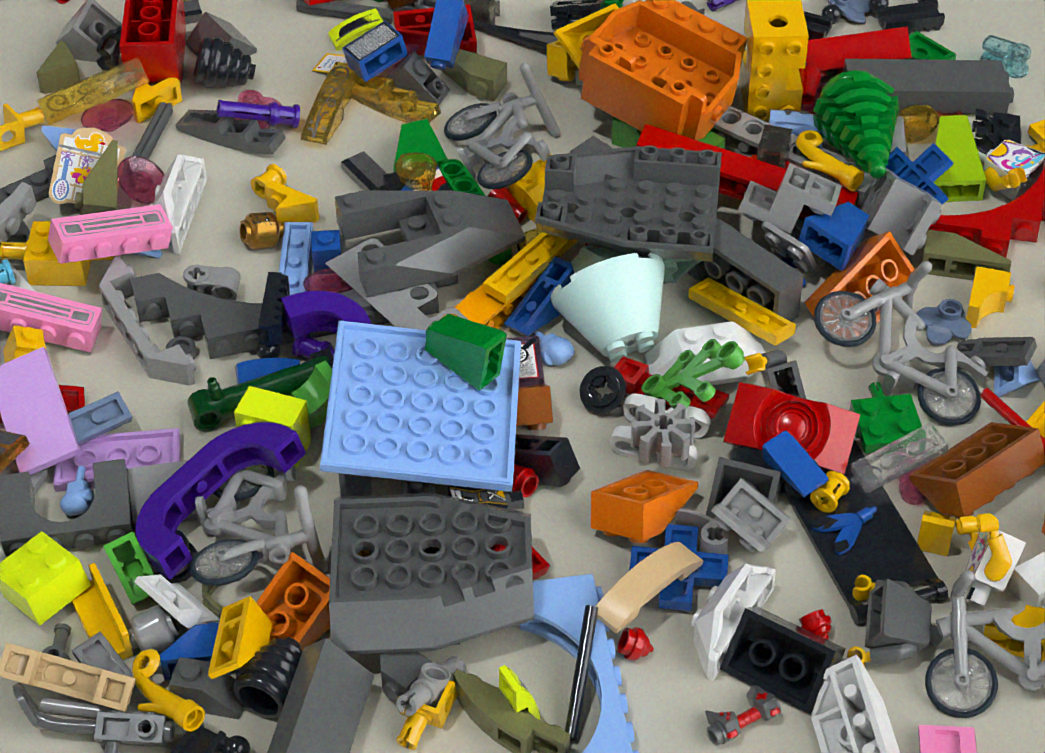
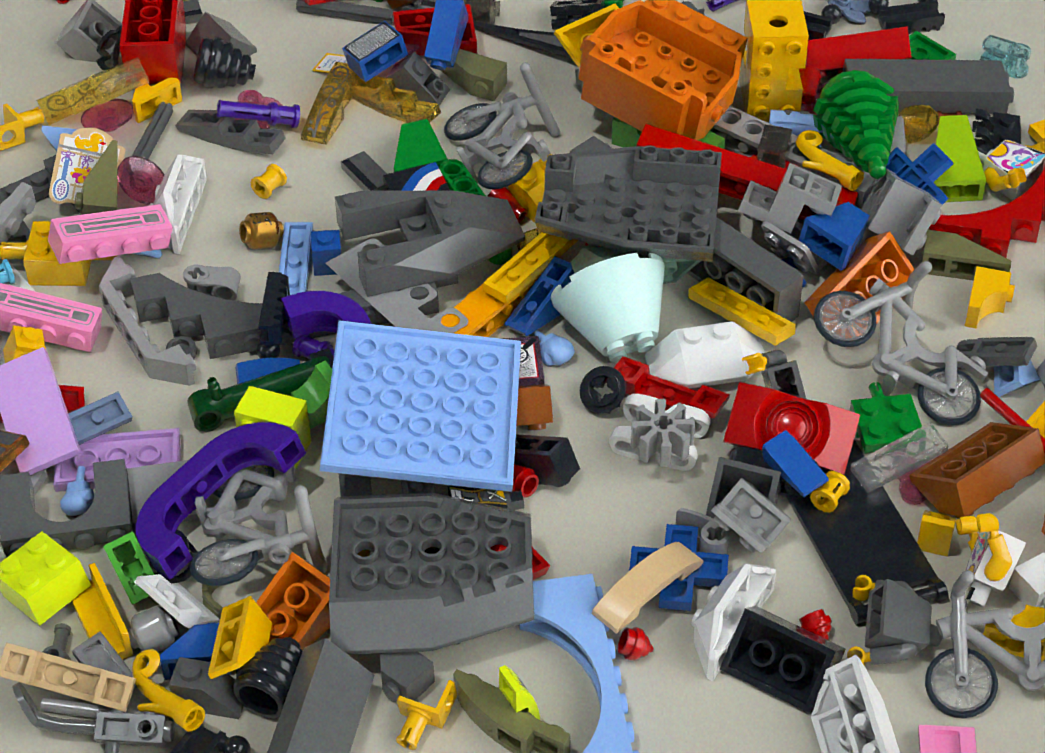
(58, 70): olive slope -> none
(291, 204): yellow slope -> none
(325, 281): clear pink dish -> none
(353, 28): neon yellow slope -> none
(416, 170): clear yellow hat -> none
(429, 685): light grey pin -> none
(467, 348): green slope -> none
(559, 62): yellow brick -> none
(581, 671): black bar -> none
(639, 504): orange slope -> none
(727, 356): bright green plant -> none
(727, 725): dark grey piece -> none
(848, 523): blue piece -> none
(945, 322): sand blue plate -> none

